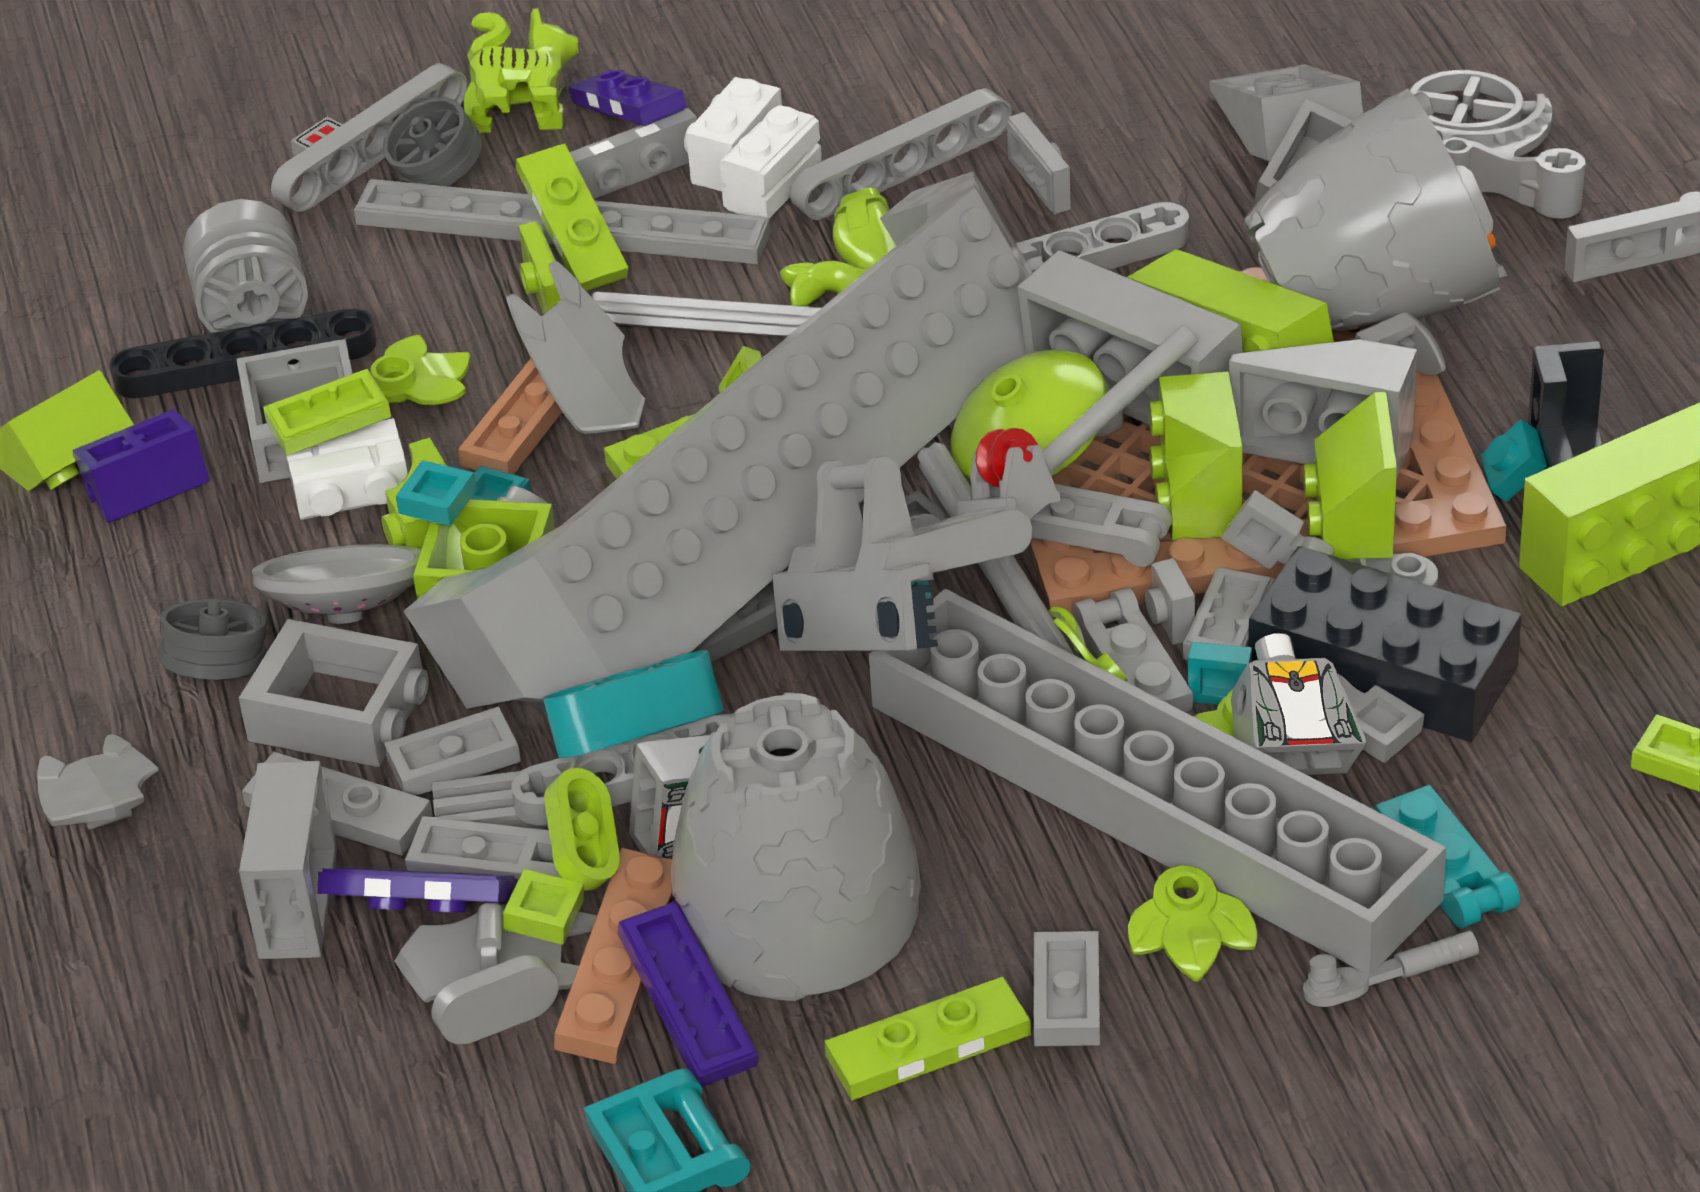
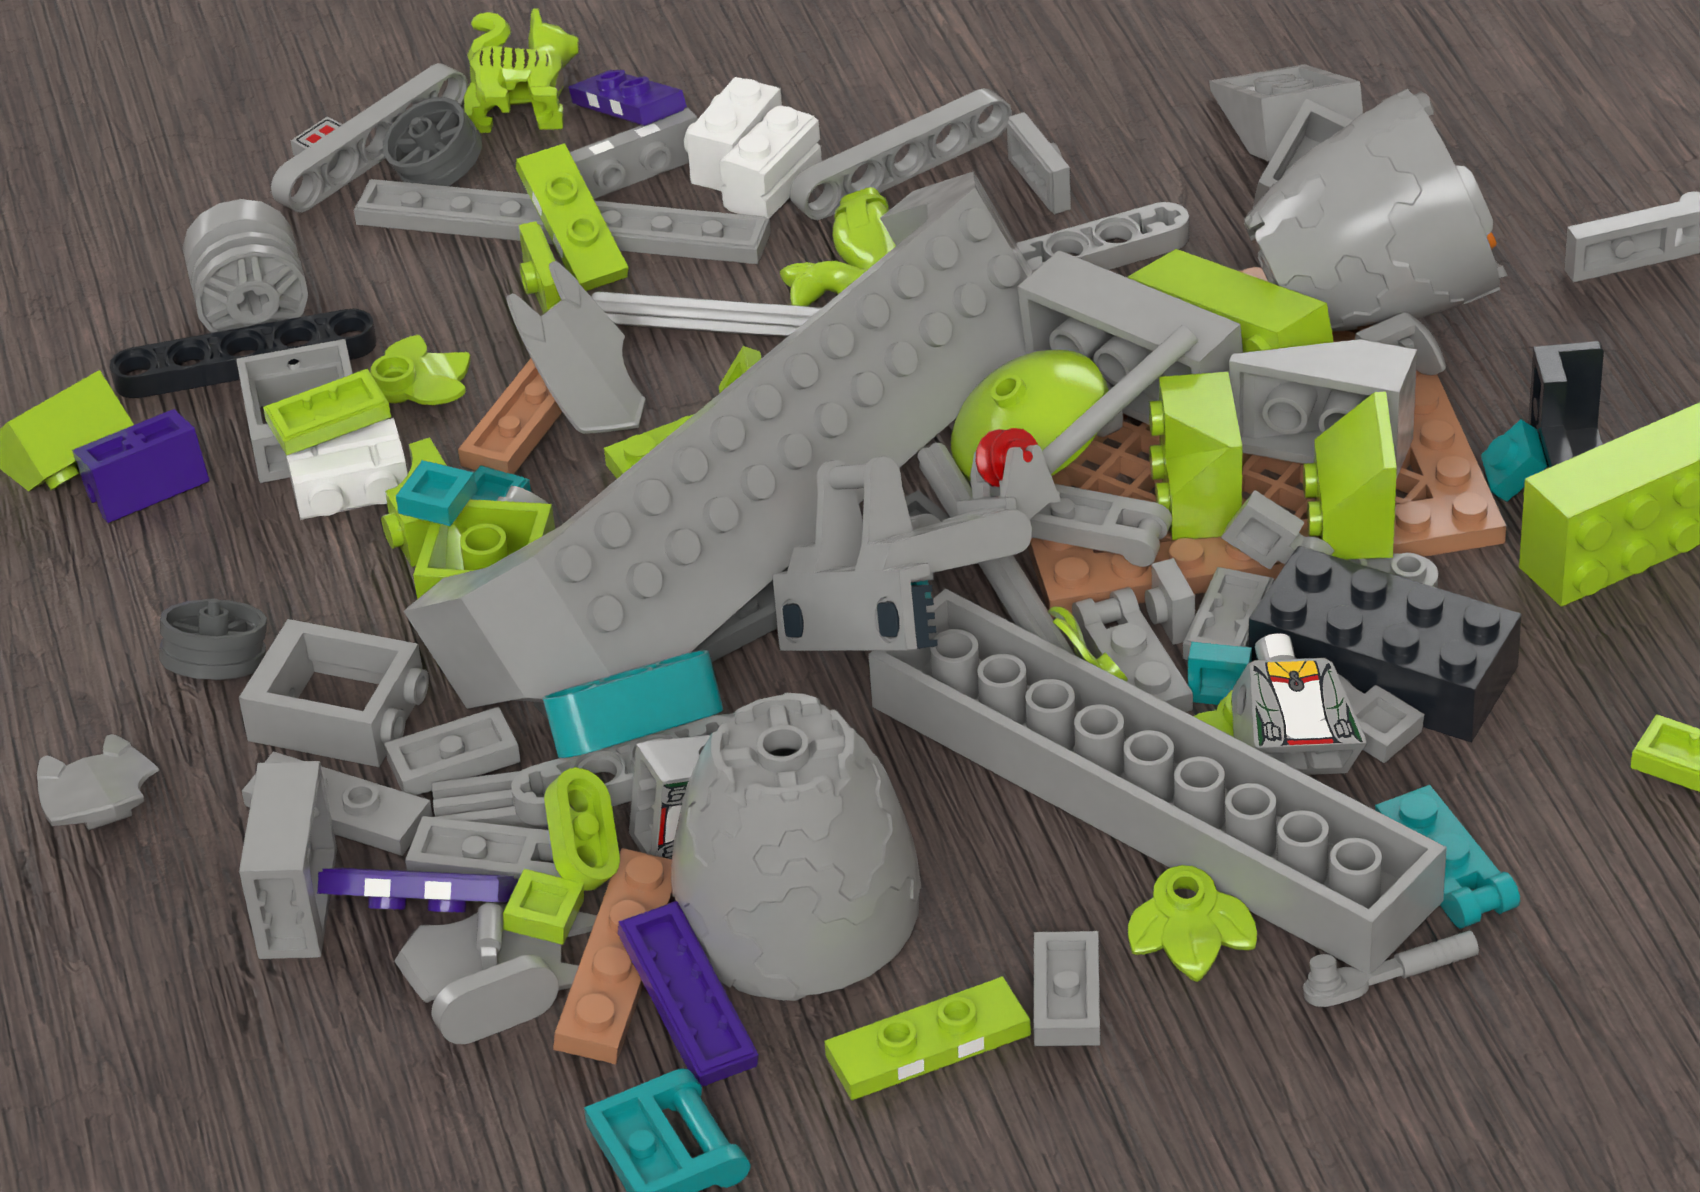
(338, 579): light grey dish -> none
(1494, 147): light grey piece -> none

